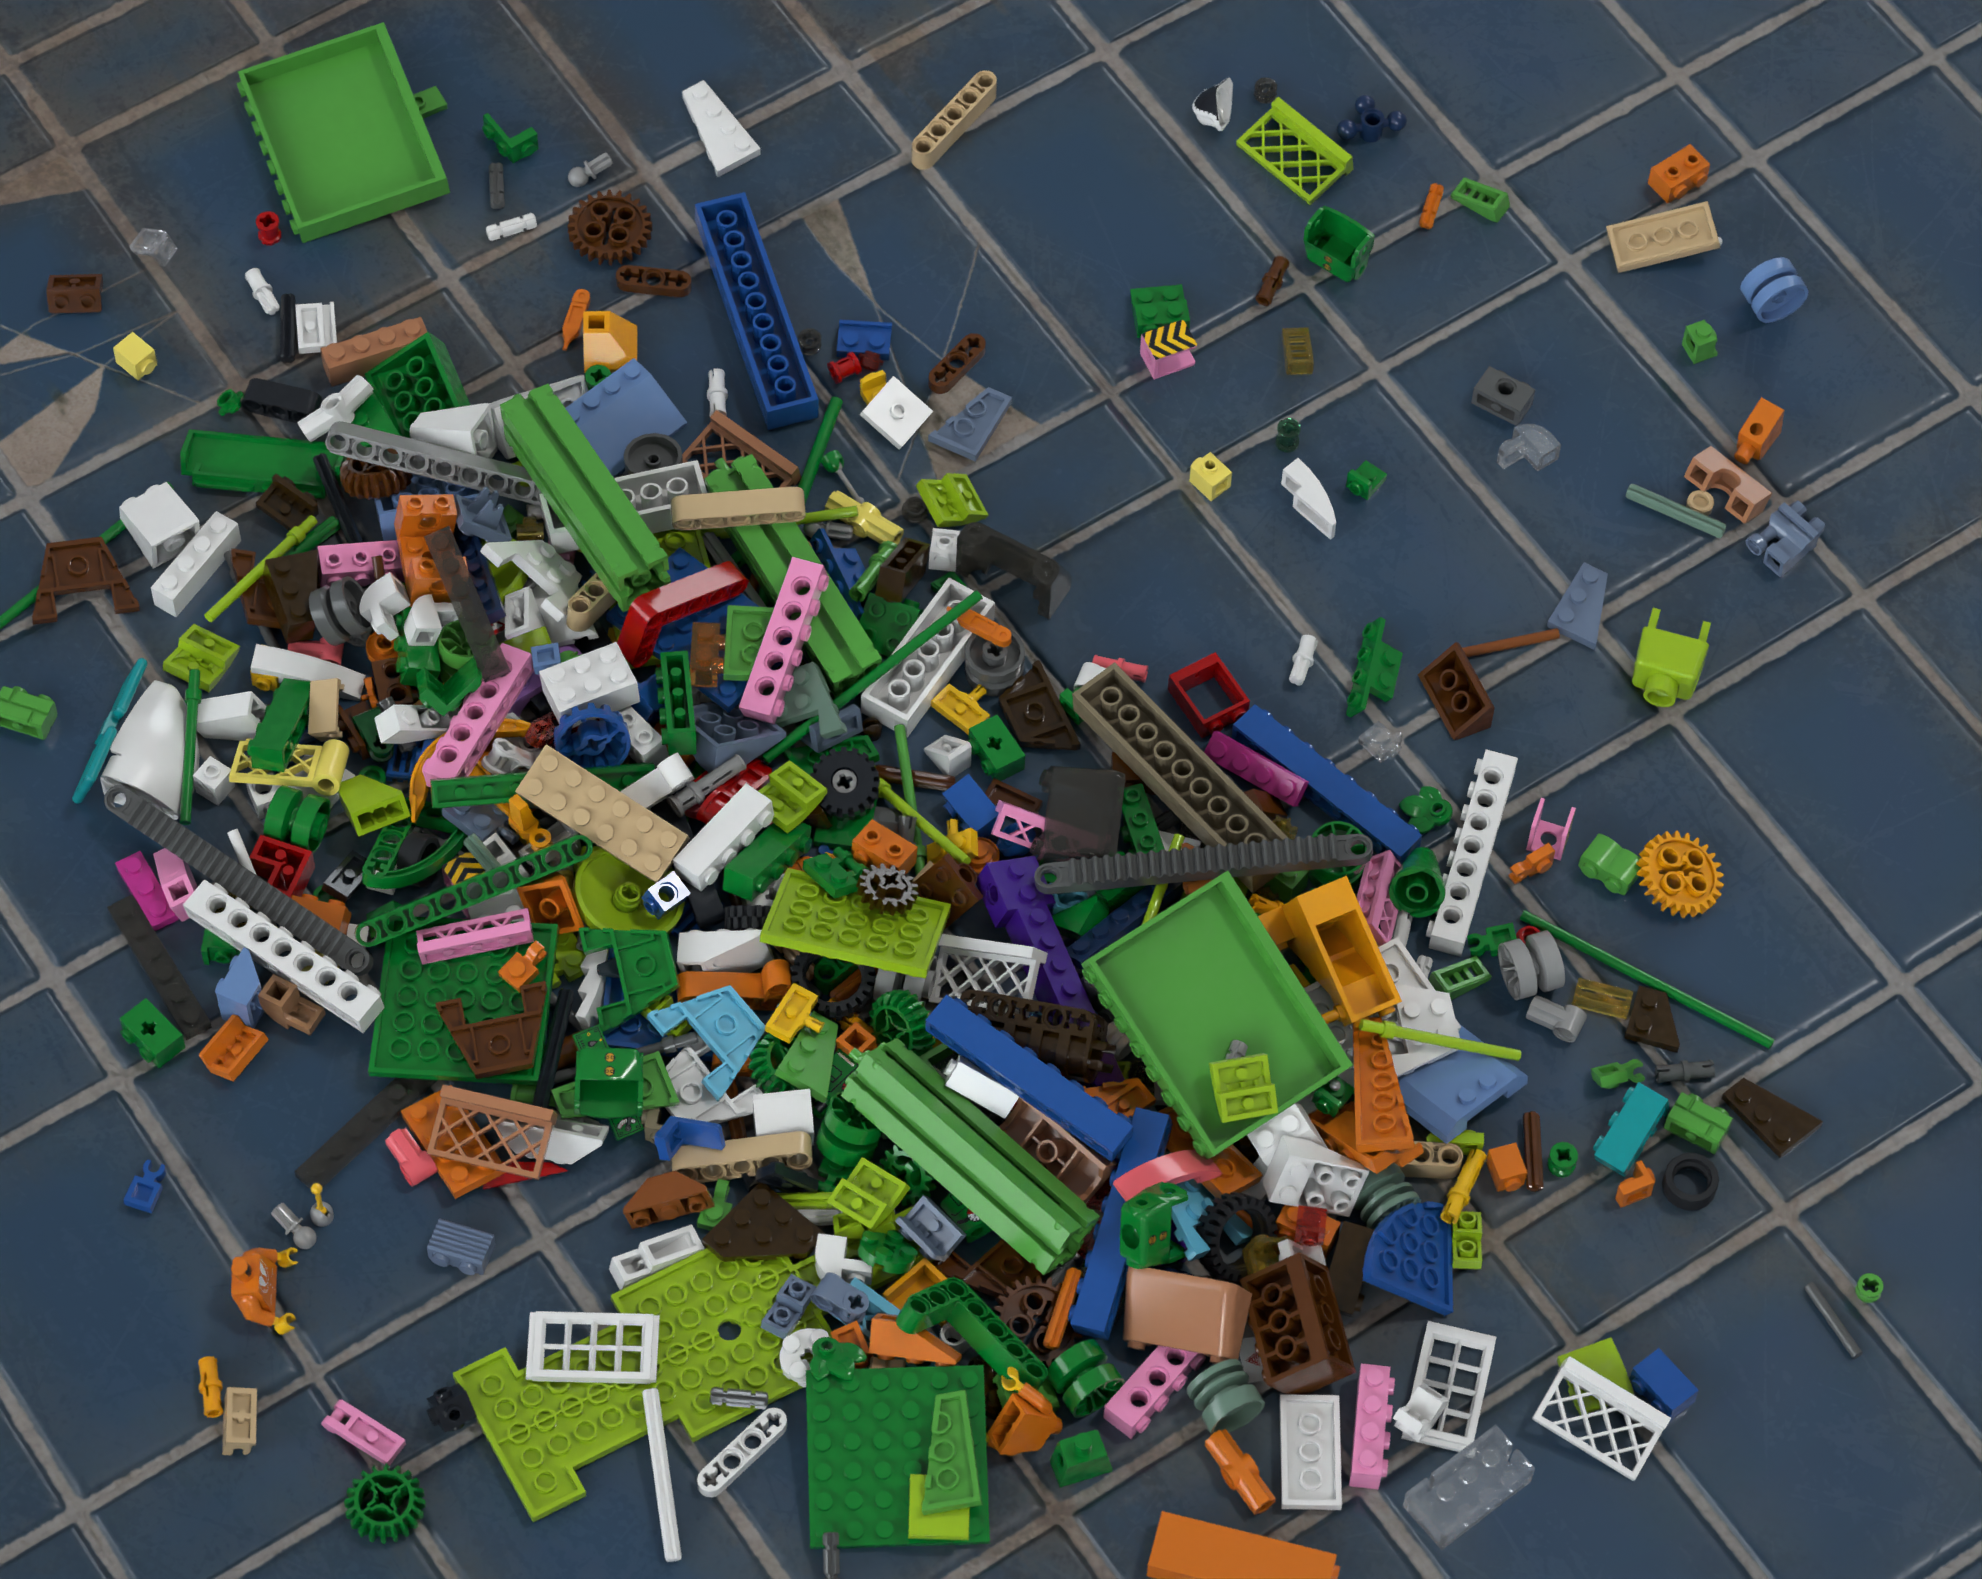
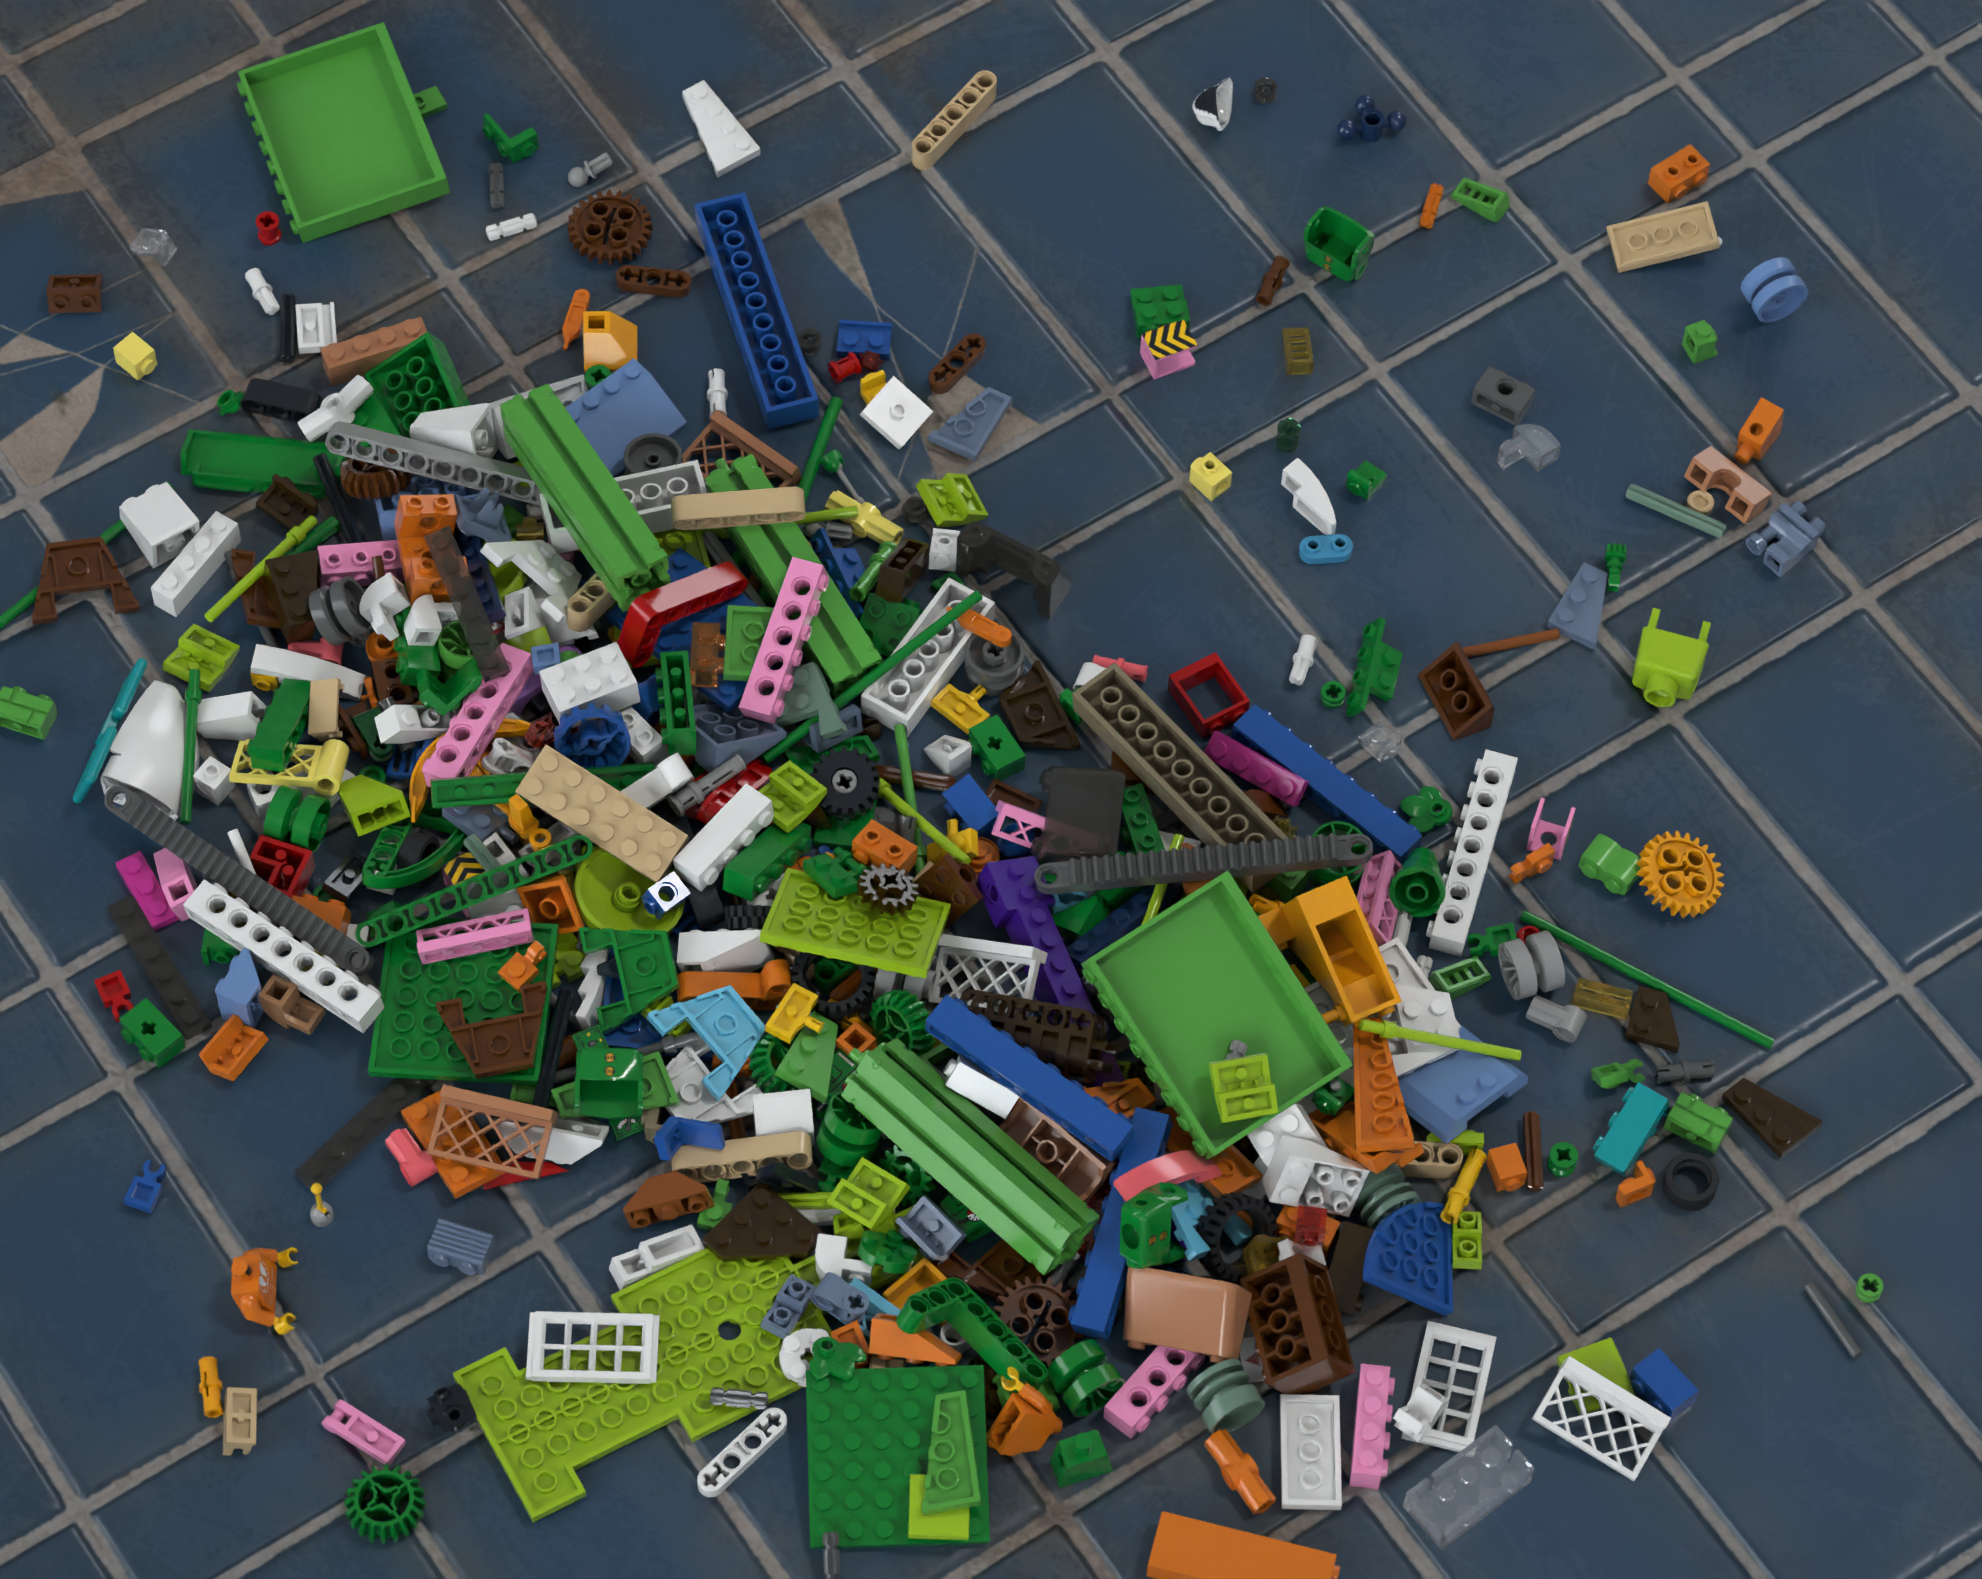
(114, 992): none -> red plate
(304, 1236): light grey axle -> none
(662, 1475): white axle -> none
(1061, 1310): orange axle -> none
(1120, 1039): white wheel -> none
(1306, 133): lime fence -> none
(1326, 549): none -> dark azure plate
(1326, 699): none -> green bush
(1615, 557): none -> green piece

